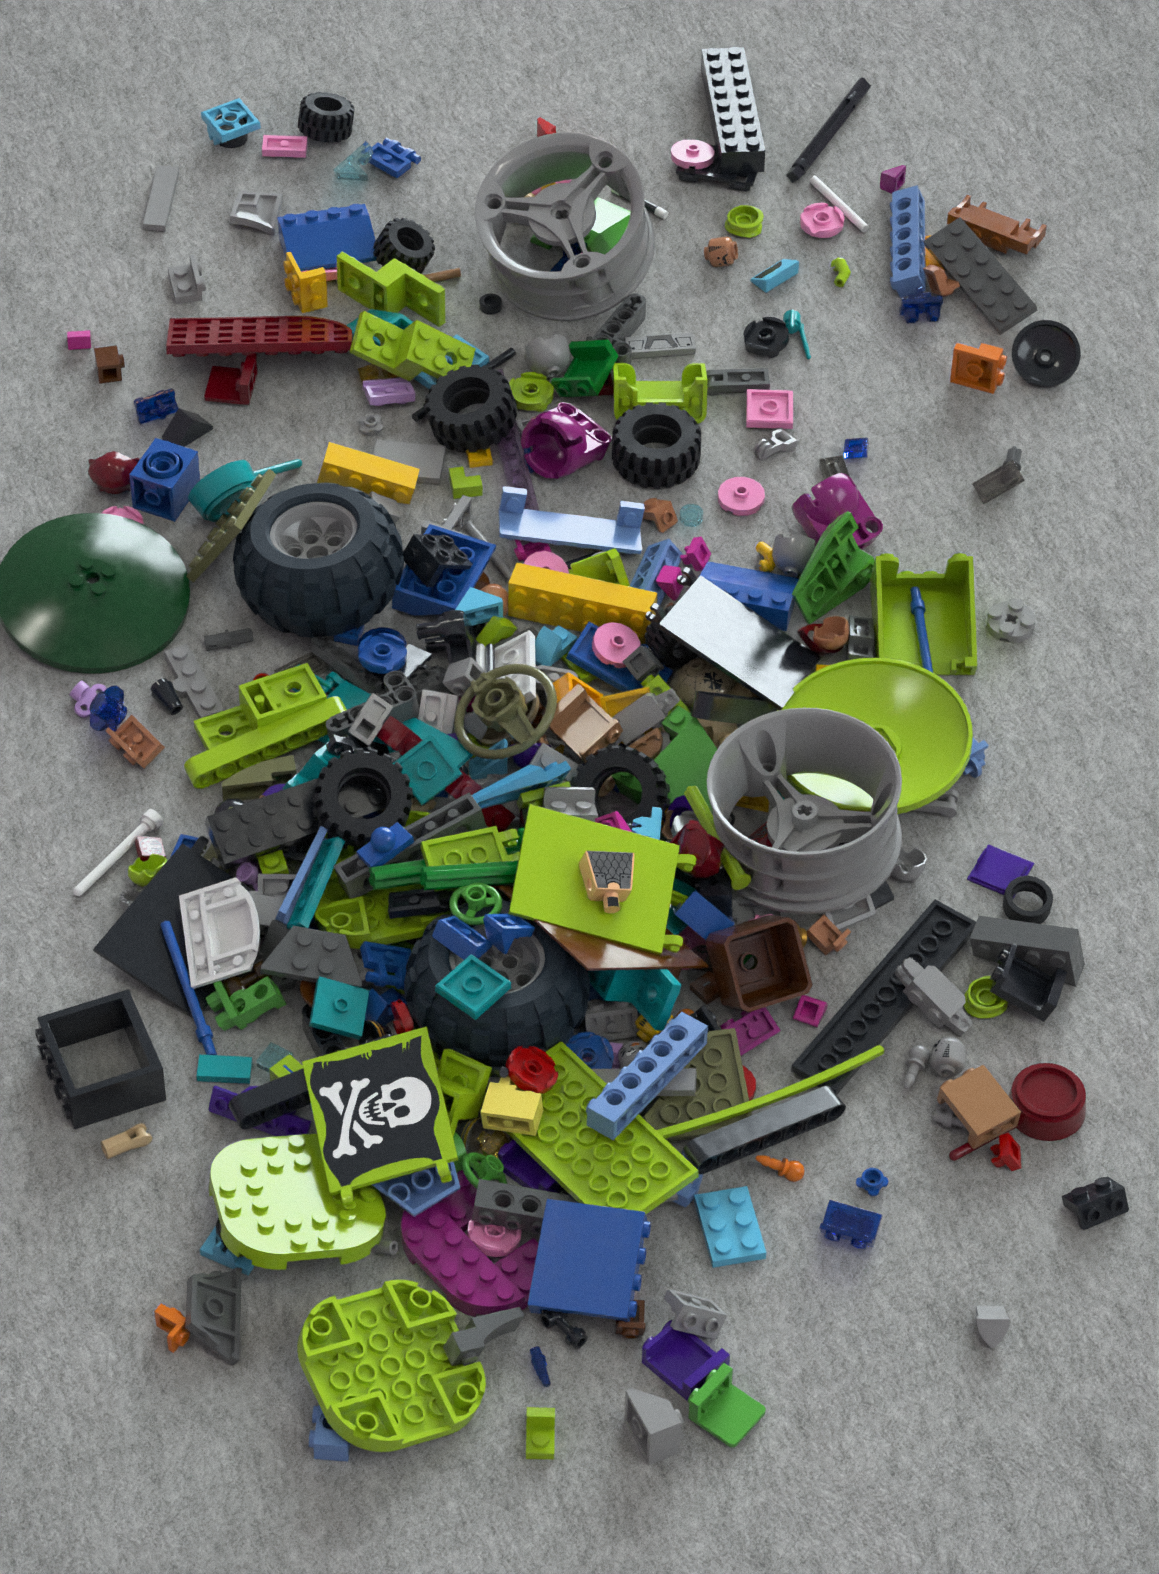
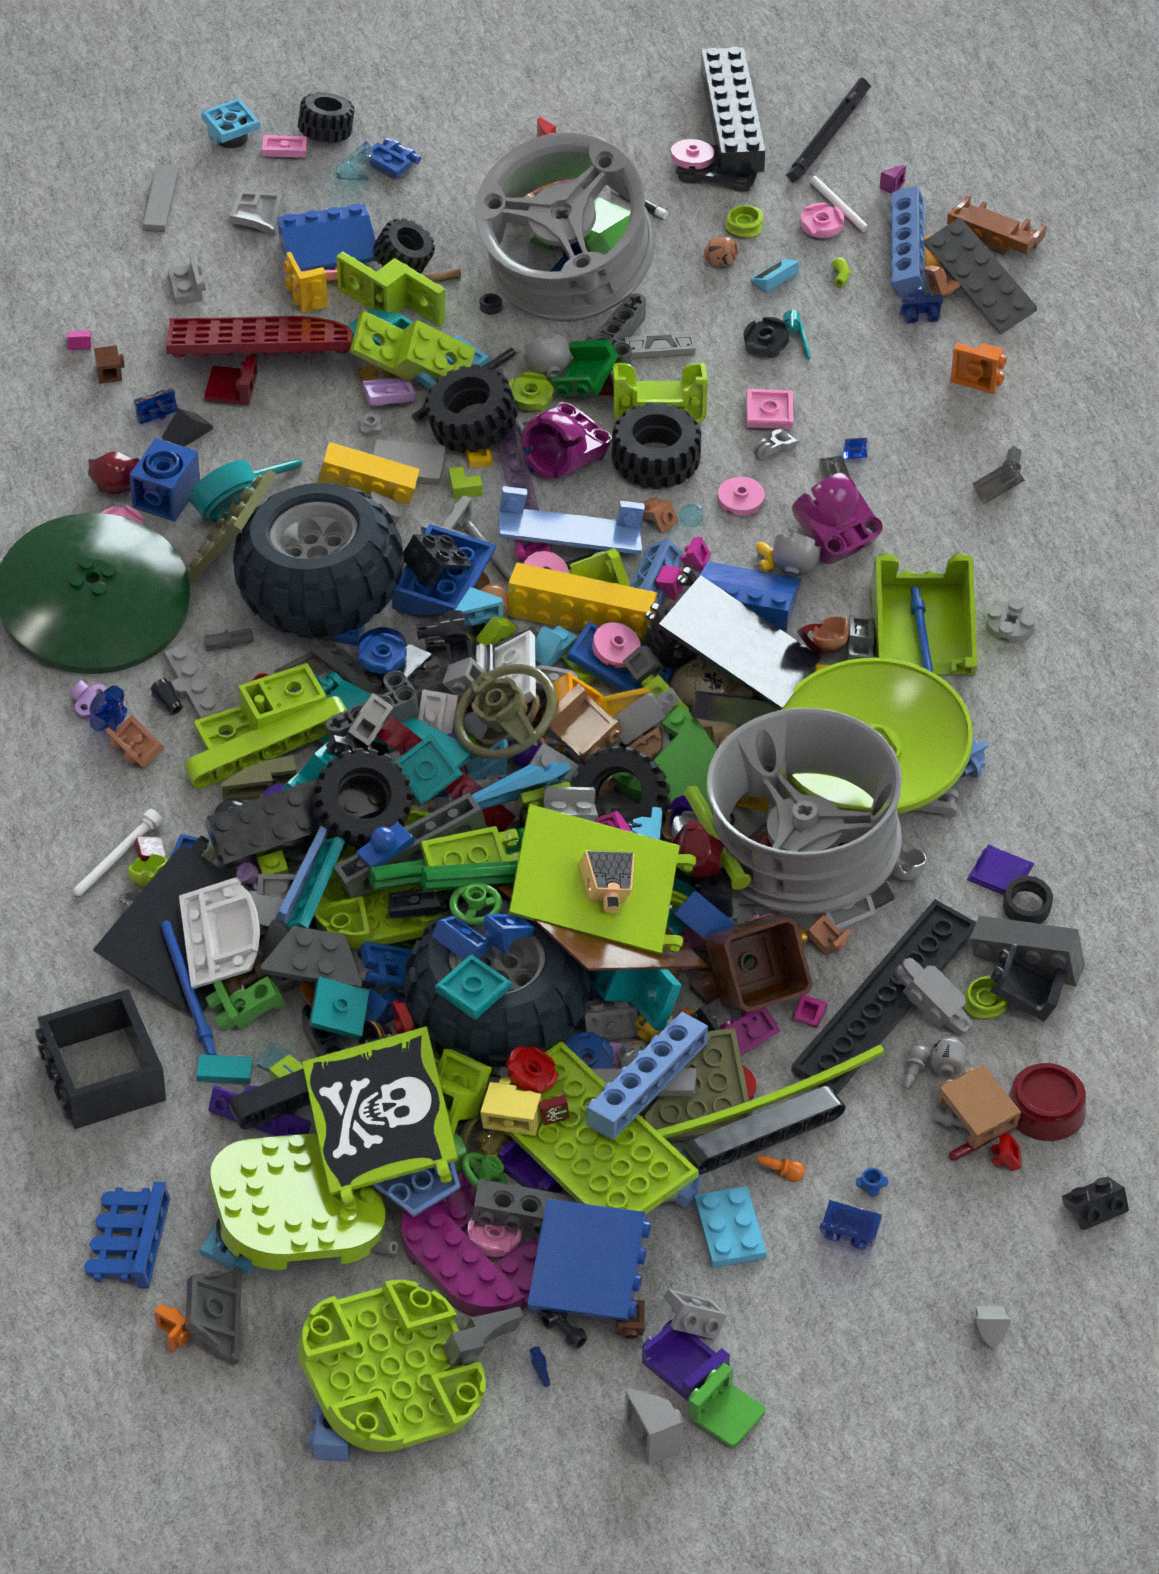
(128, 1140): tan bar -> none
(143, 1247): none -> blue fence
(540, 1433): lime slope -> none
(554, 1110): none -> dark red tile
(737, 380): dark grey plate -> none
(833, 571): bright green wedge -> none
(1047, 339): black dish -> none

